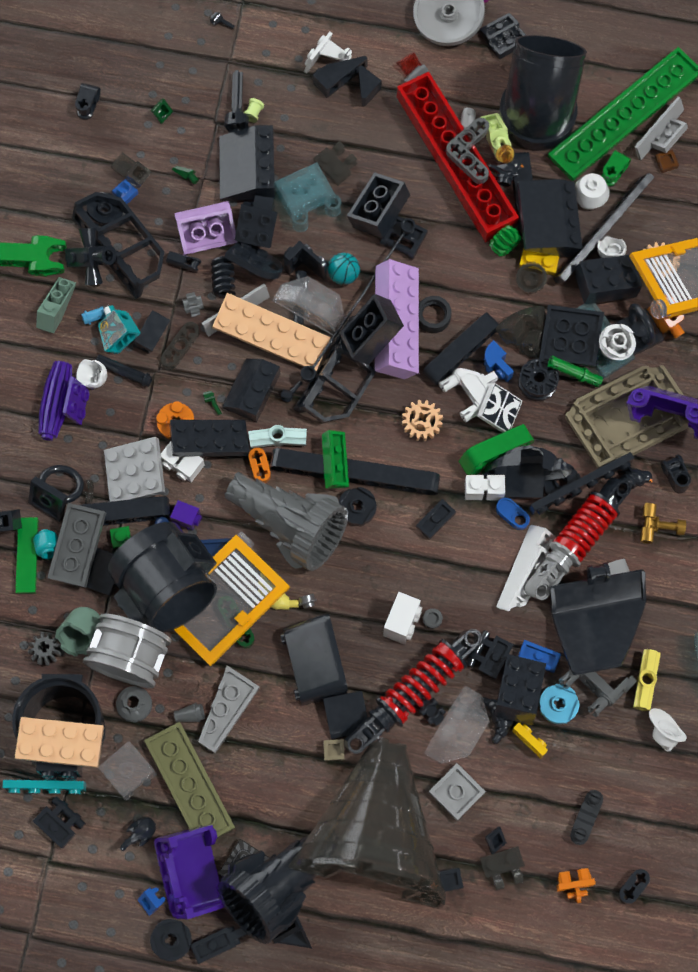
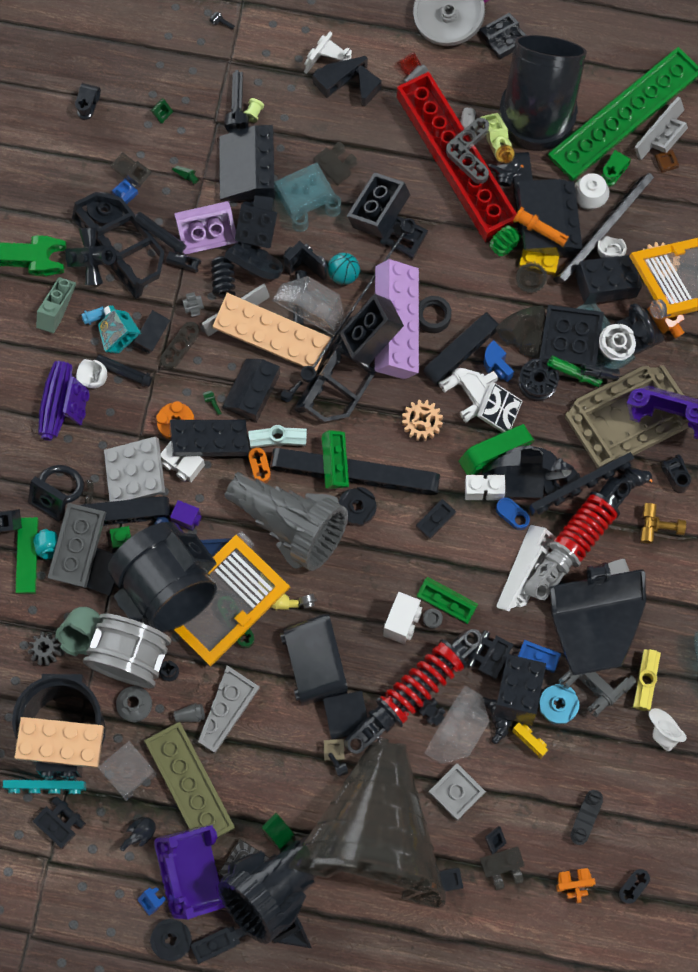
(161, 233): none -> black axle
(174, 673): none -> black bush
(278, 832): none -> dark green slope
(340, 768): none -> black hand
(447, 600): none -> green slope
(533, 223): none -> orange pin
(600, 372): none -> black pin

